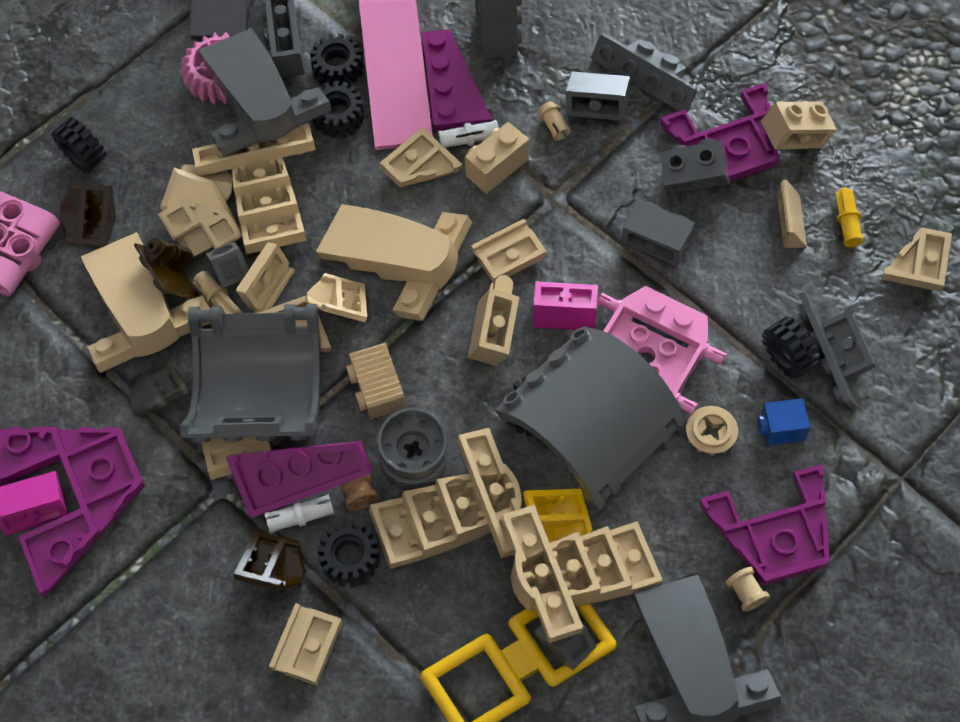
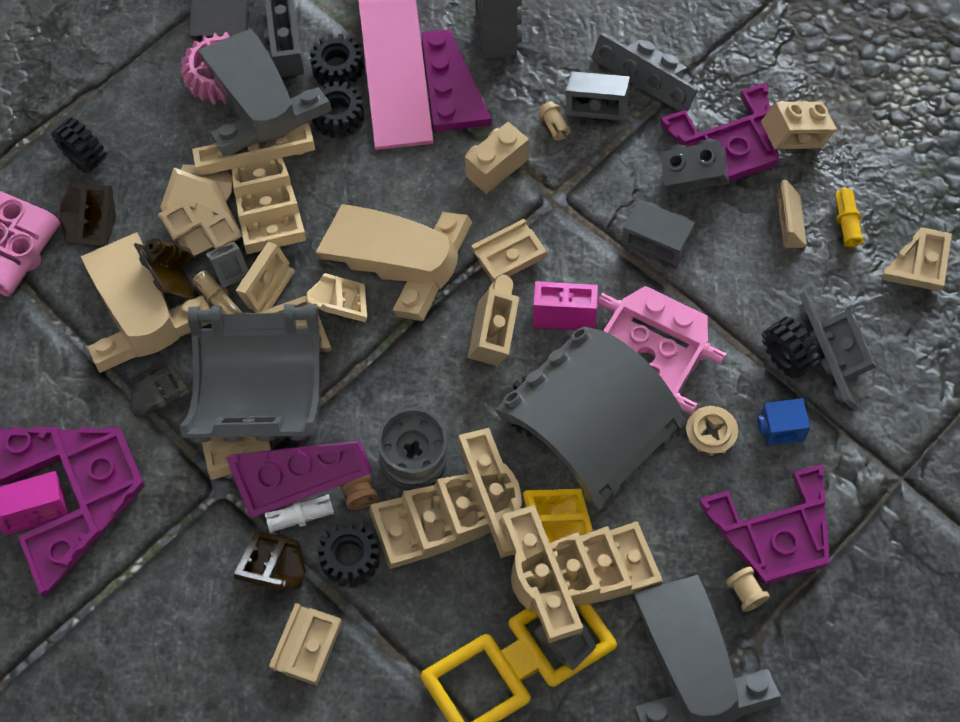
(377, 381): tan brick -> none
(419, 160): tan wing -> none
(448, 137): white pin -> none

